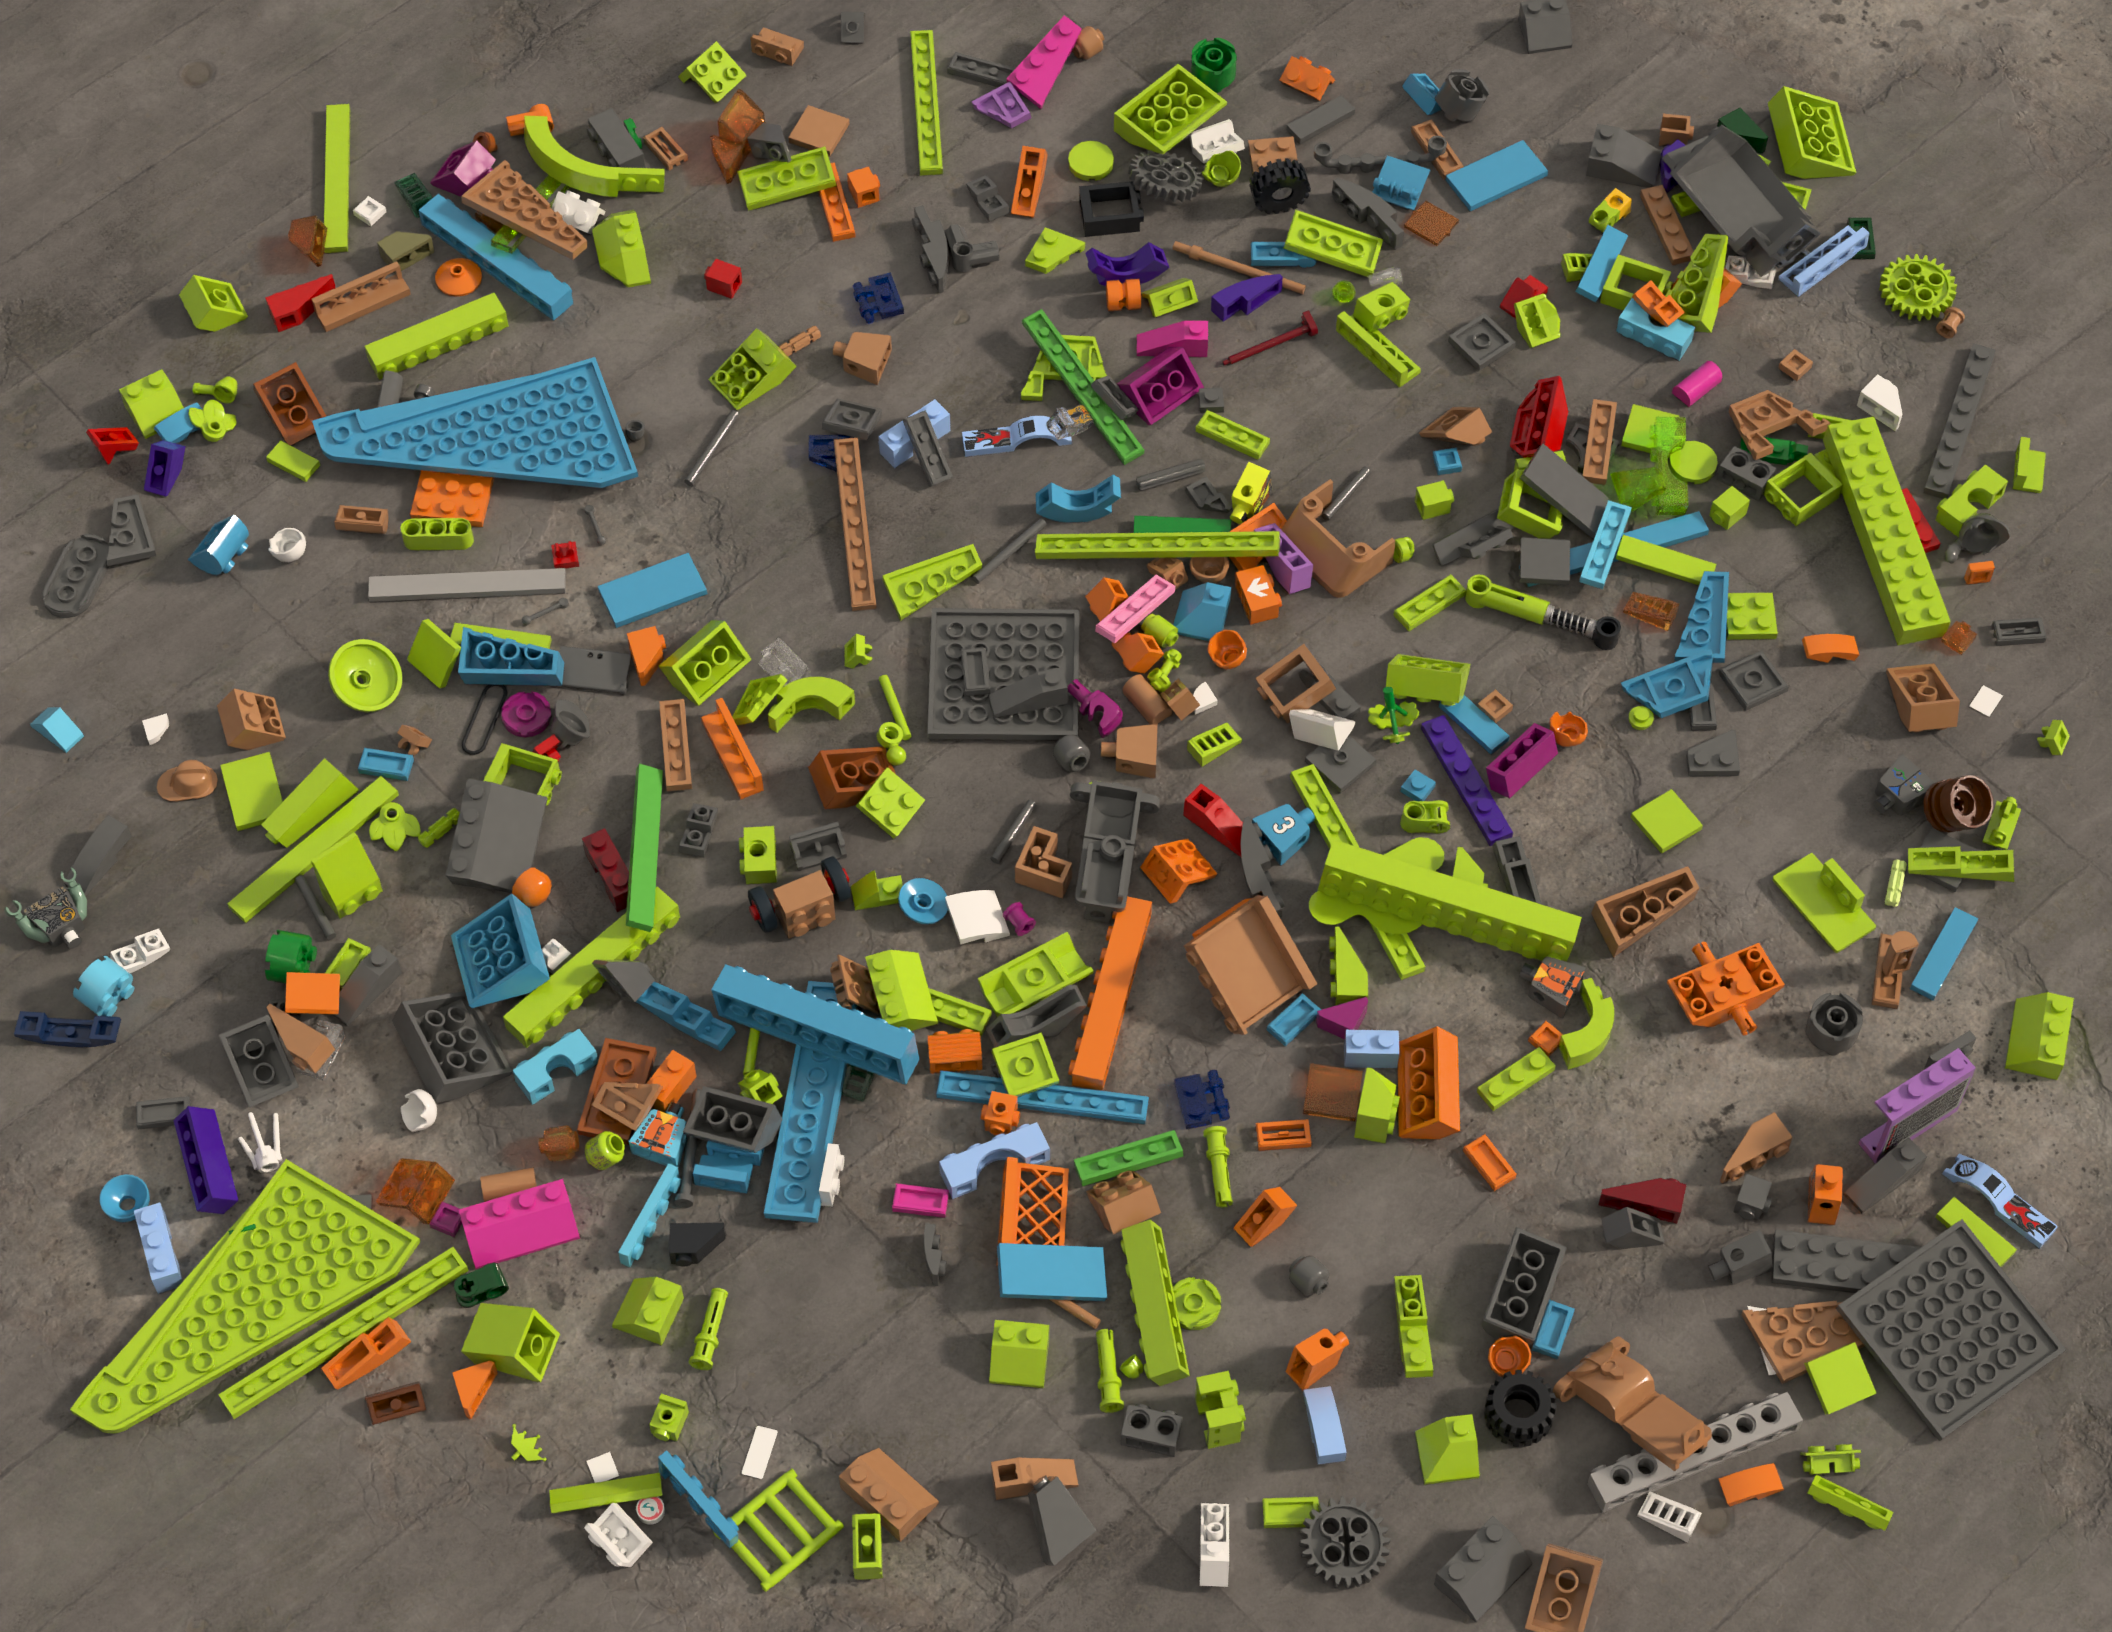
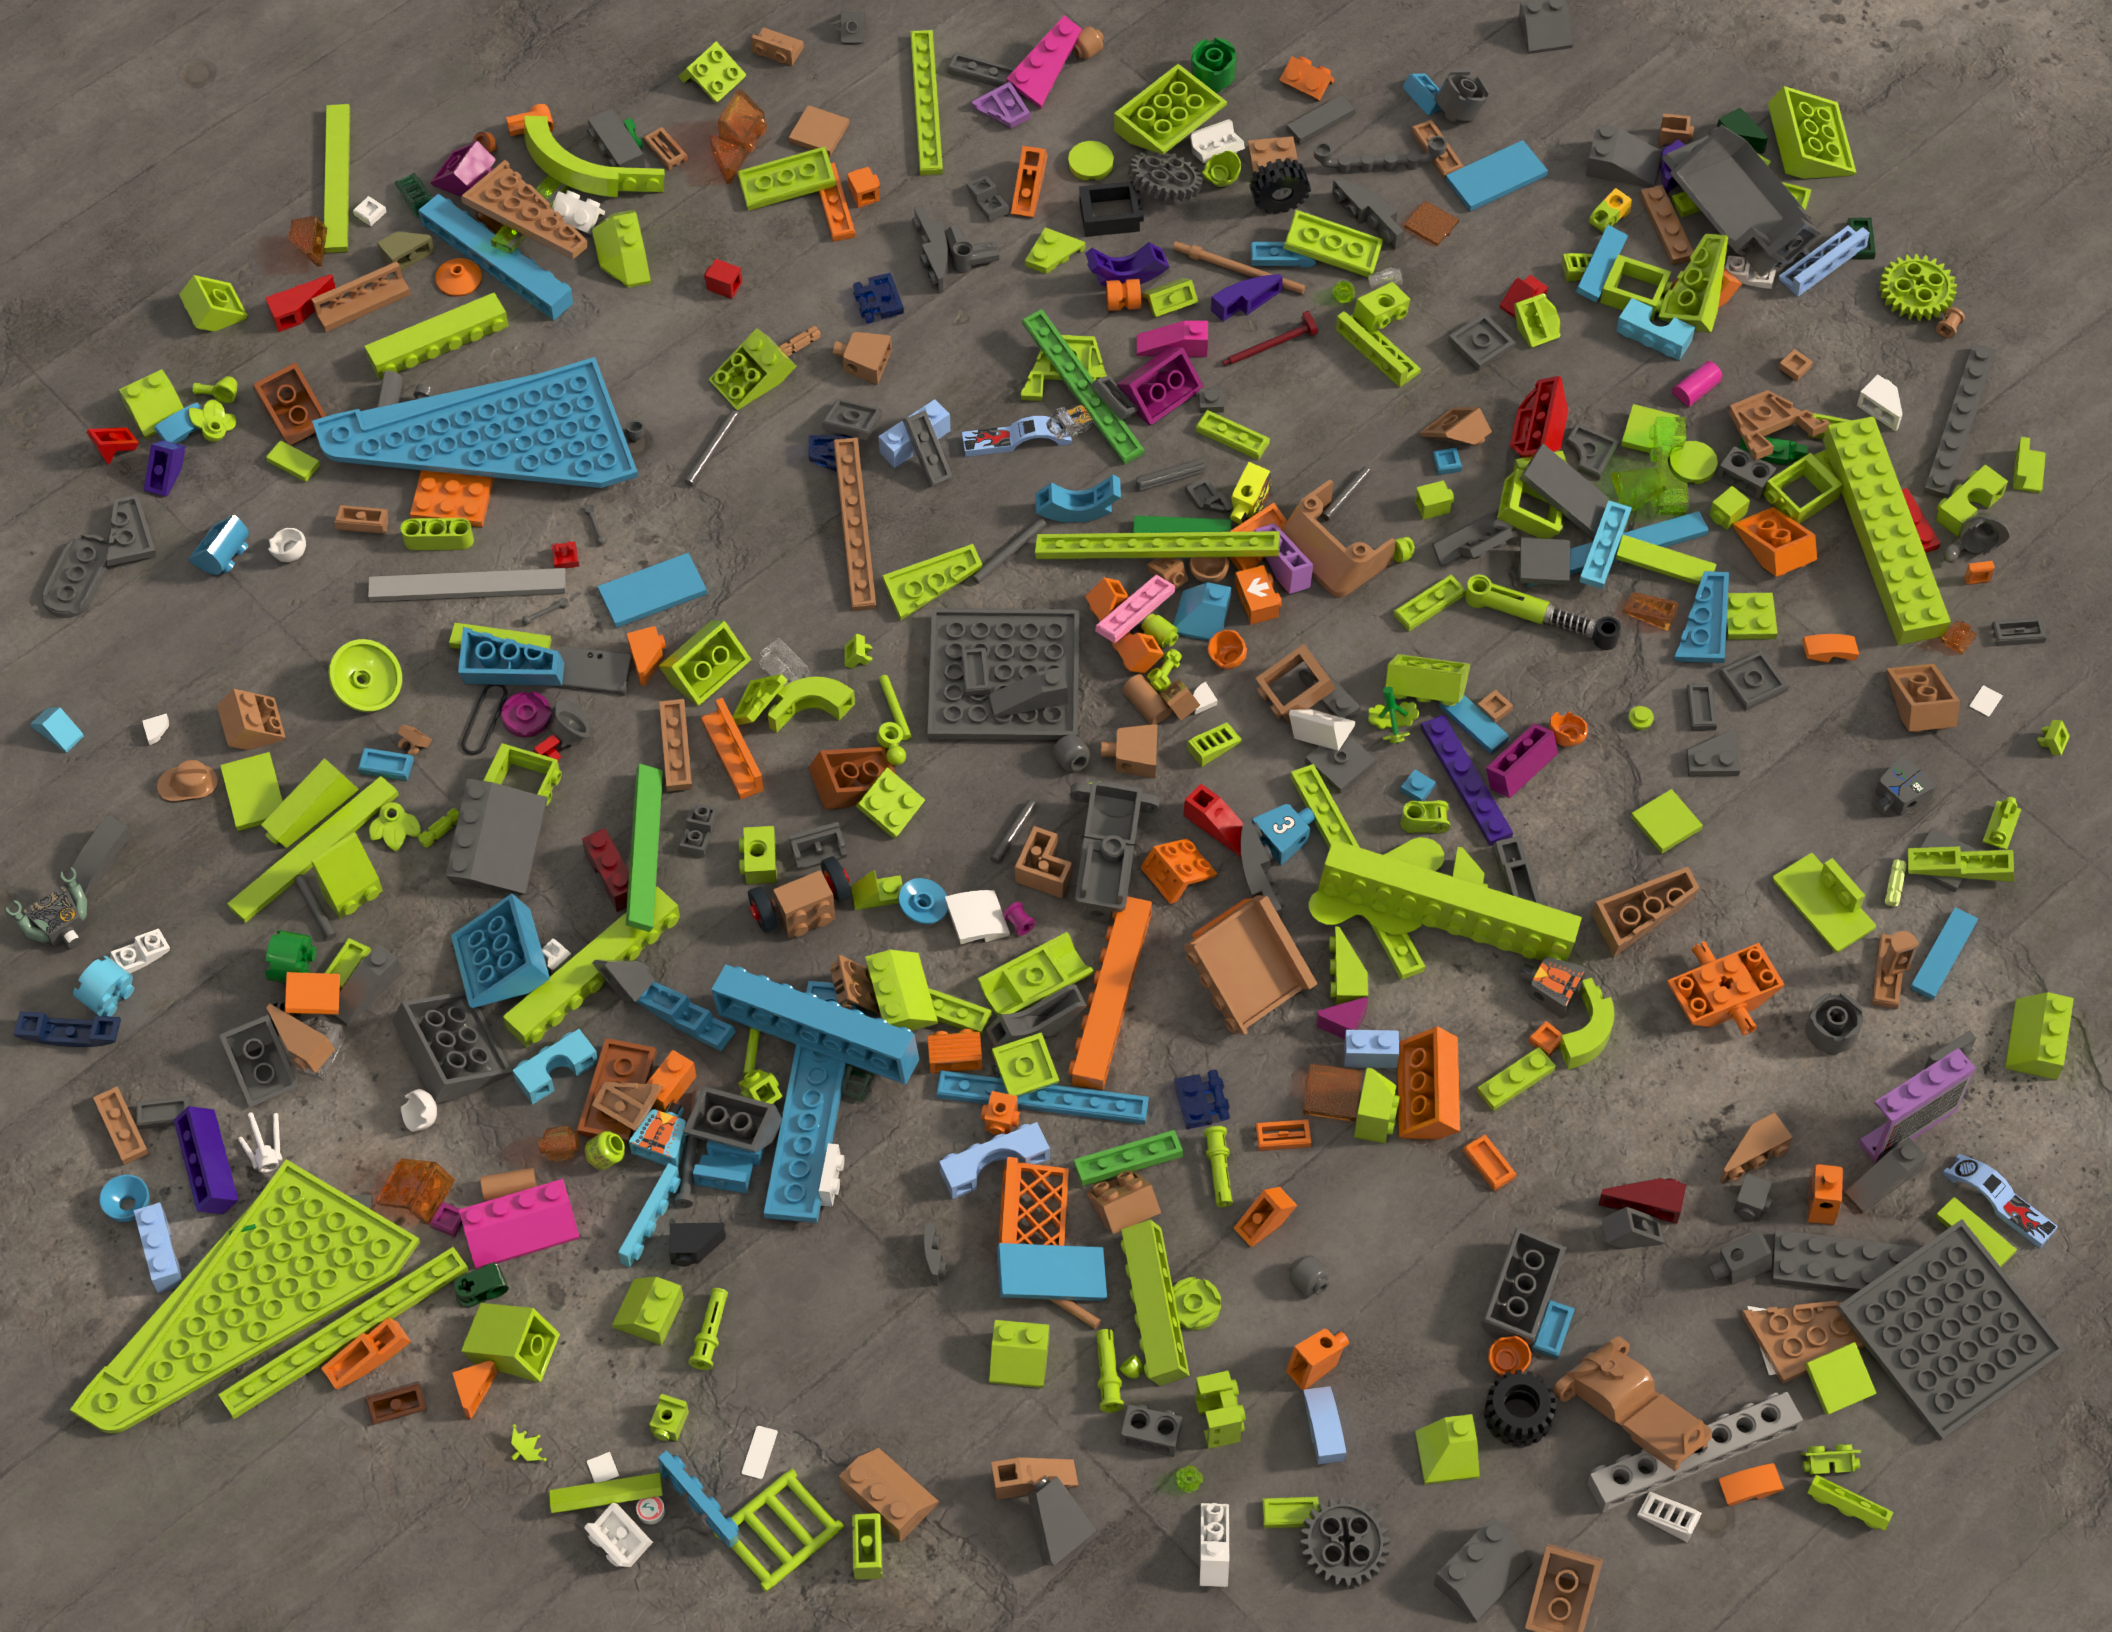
(120, 1125): none -> medium nougat plate
(433, 653): lime tile -> none
(532, 887): orange hair -> none
(769, 143): dark grey slope -> none
(920, 1200): dark pink tile -> none
(1096, 702): magenta piece -> none
(1186, 1485): none -> clear neon green plate
(1293, 1019): dark azure tile -> none
(1400, 182): dark azure hinge -> none
(1413, 1326): lime slope -> none
(1599, 441): medium nougat plate -> none
(1658, 306): orange slope -> none
(1673, 685): dark azure wing -> none
(1777, 541): none -> orange slope
(1958, 804): reddish brown wheel -> none

